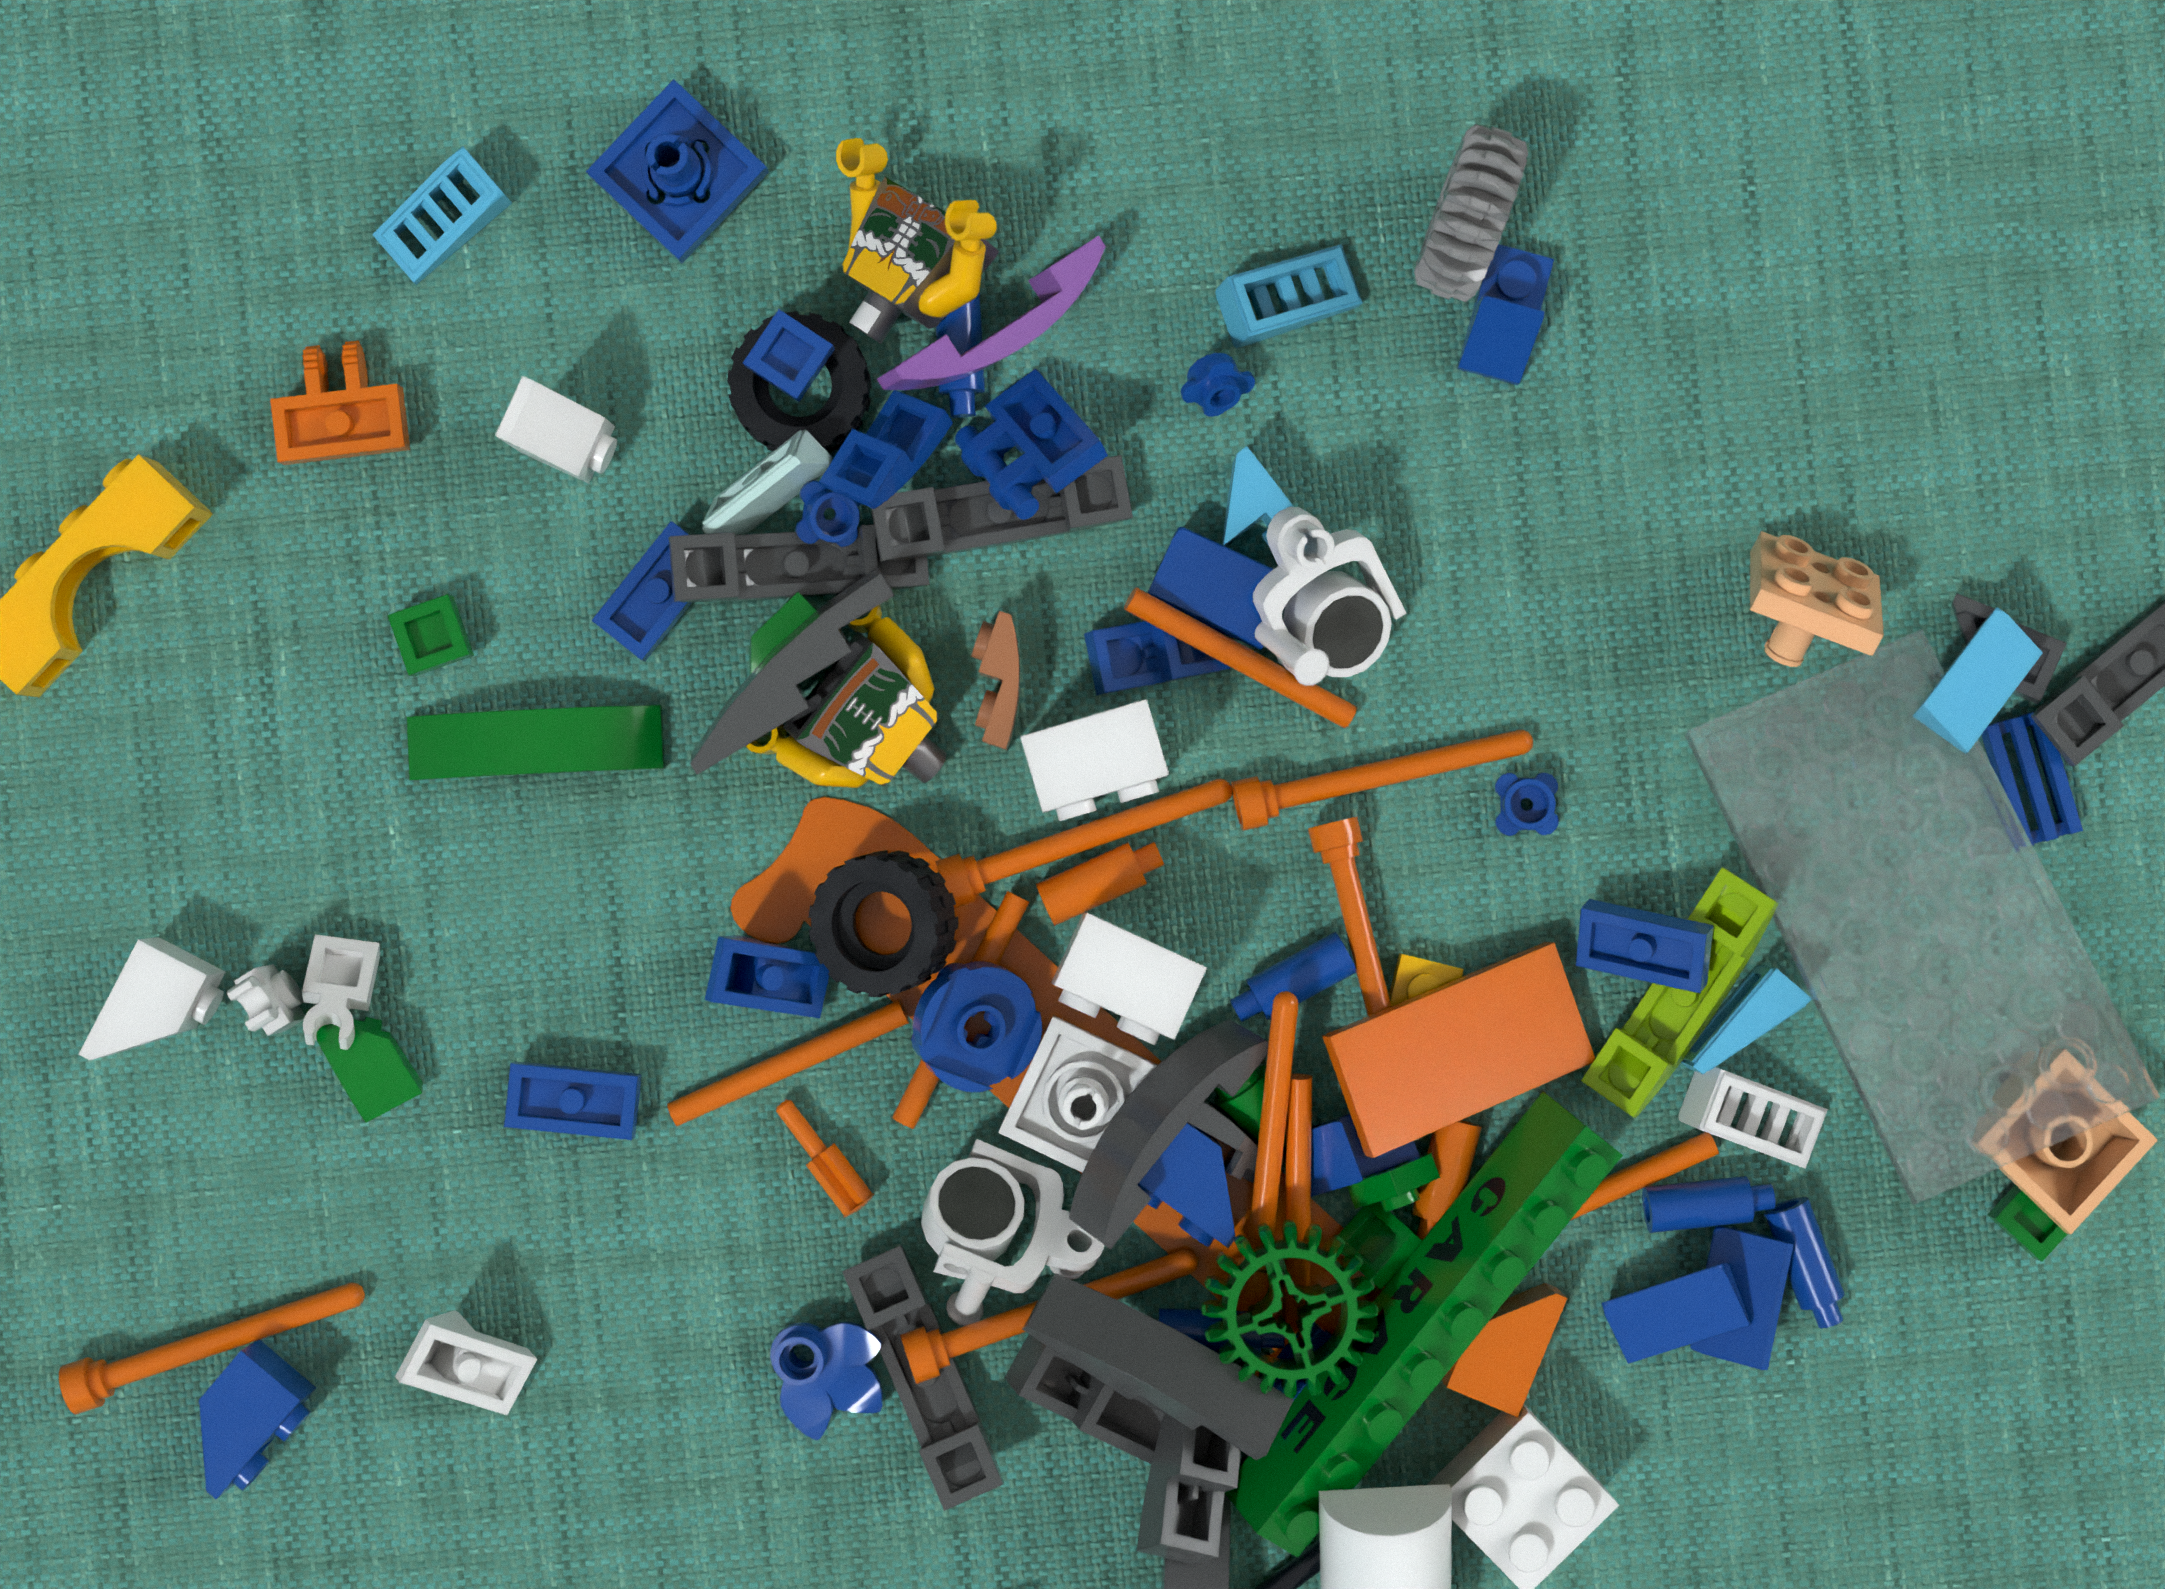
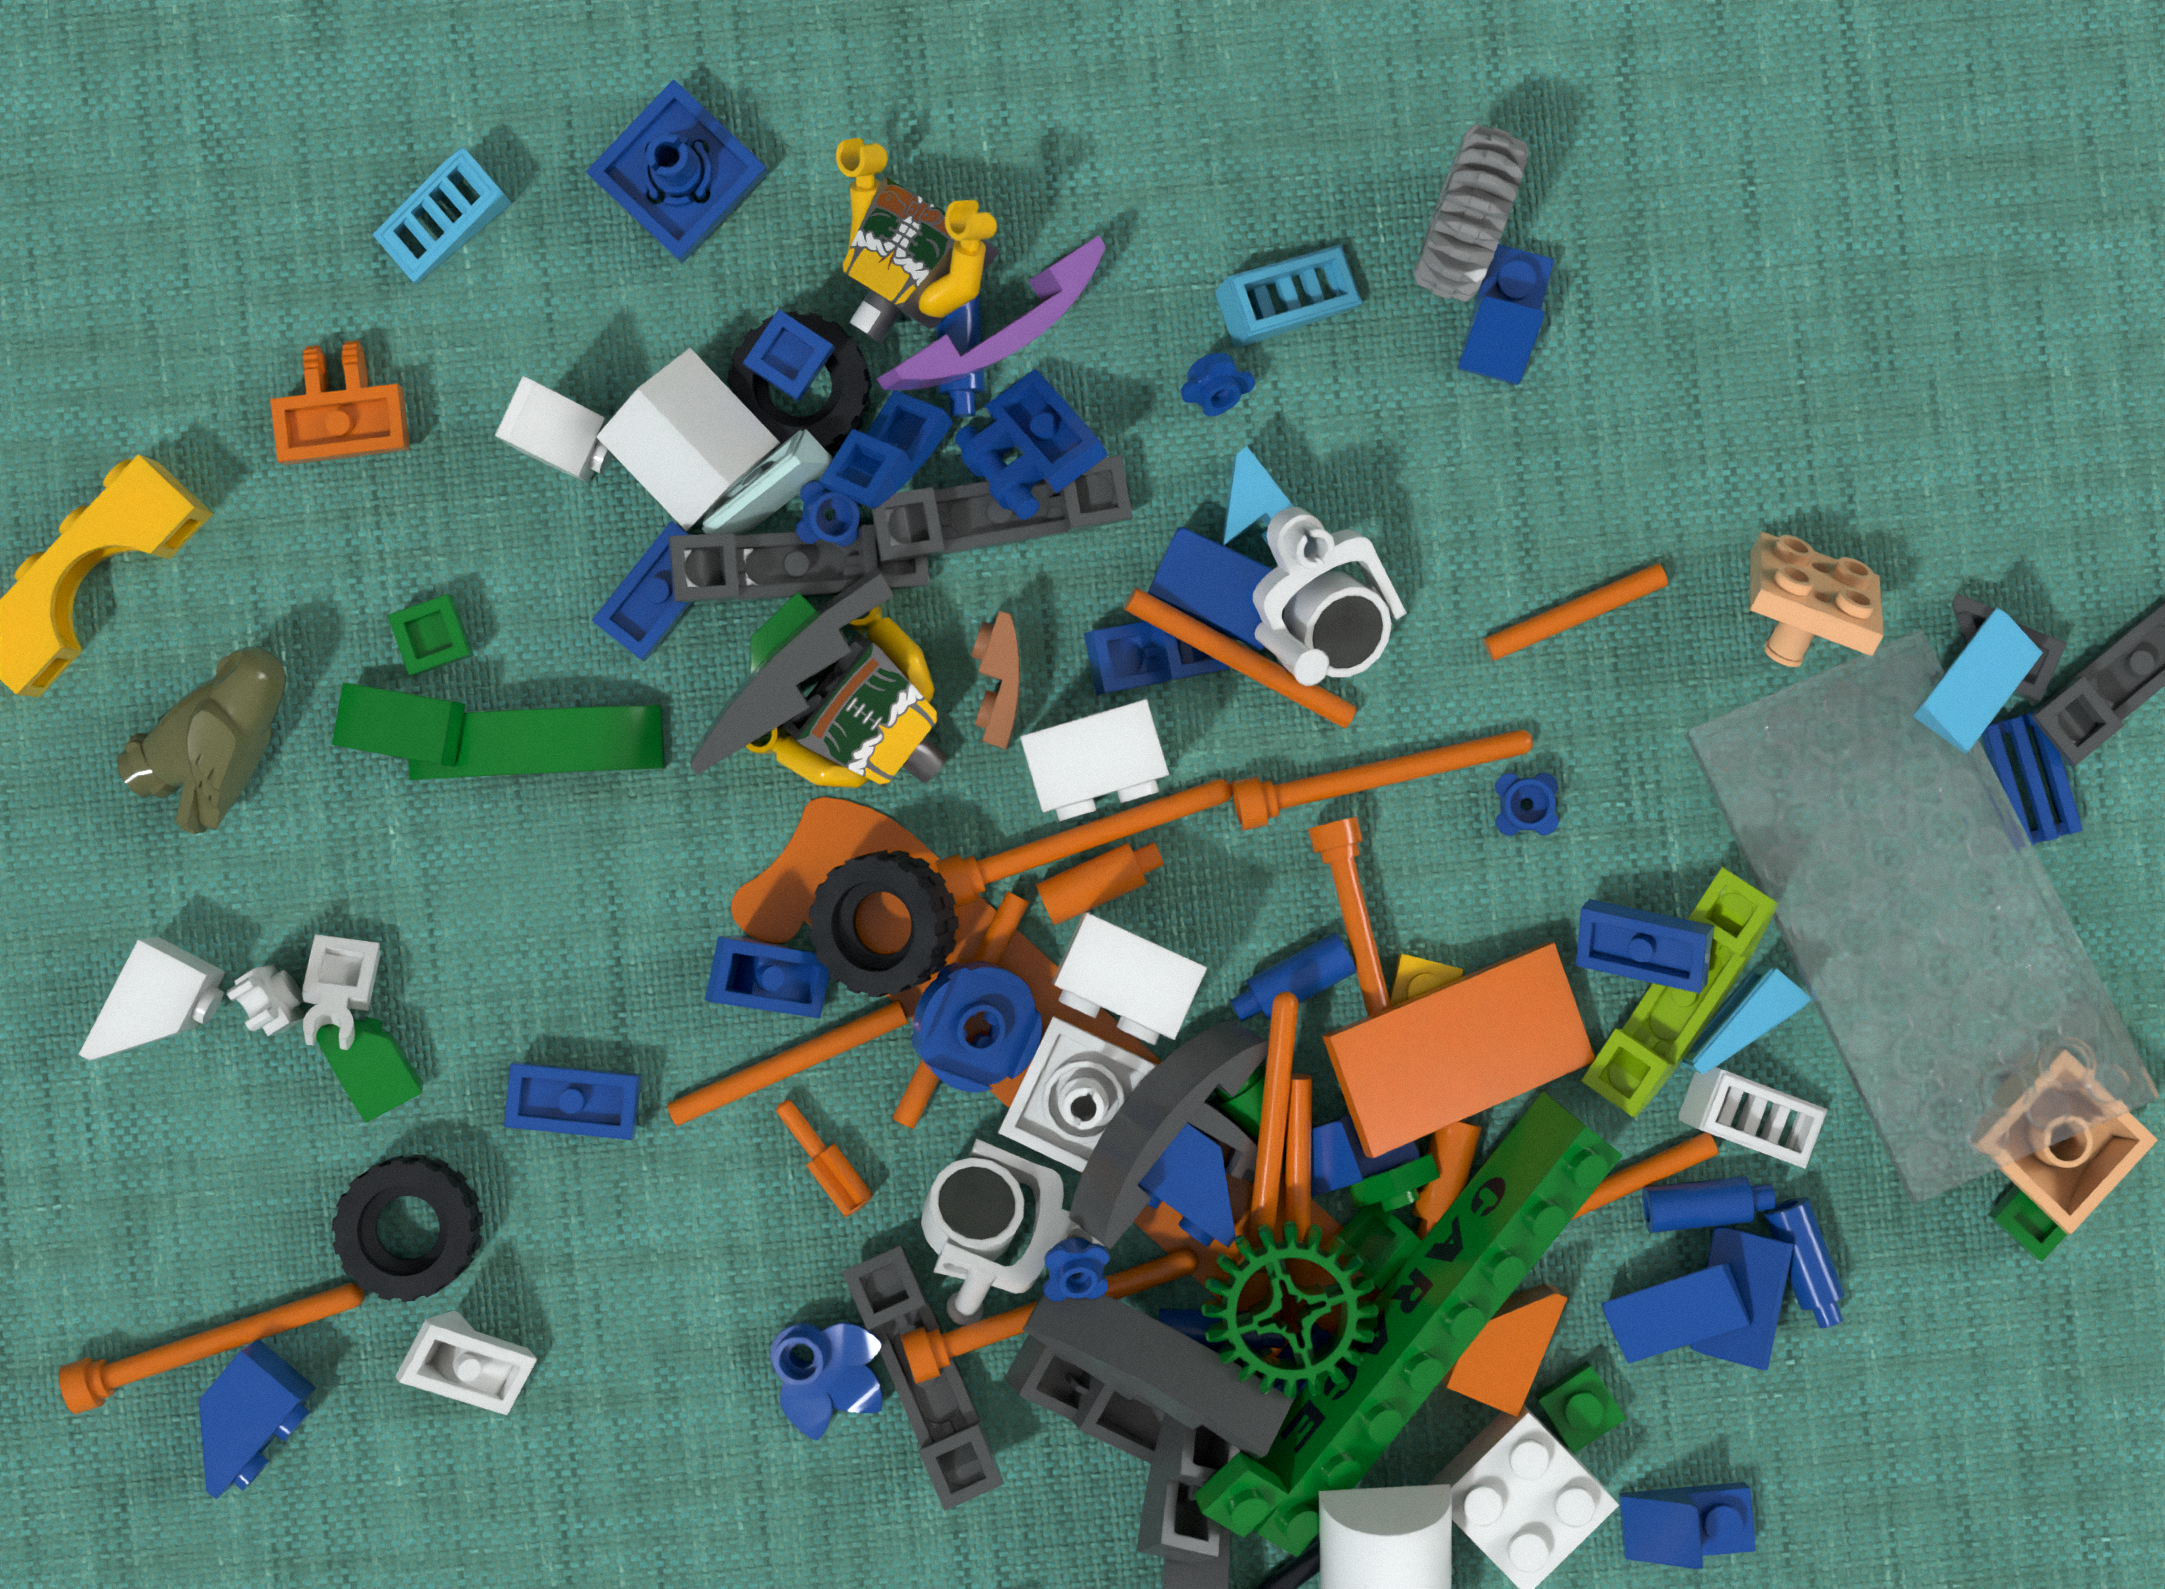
(209, 740): none -> olive animal
(358, 1236): none -> black tyre
(398, 724): none -> green tile
(687, 438): none -> white slope
(1077, 1257): none -> blue plate
(1241, 1494): none -> green plate
(1575, 611): none -> orange bar
(1580, 1407): none -> green plate
(1687, 1523): none -> blue slope

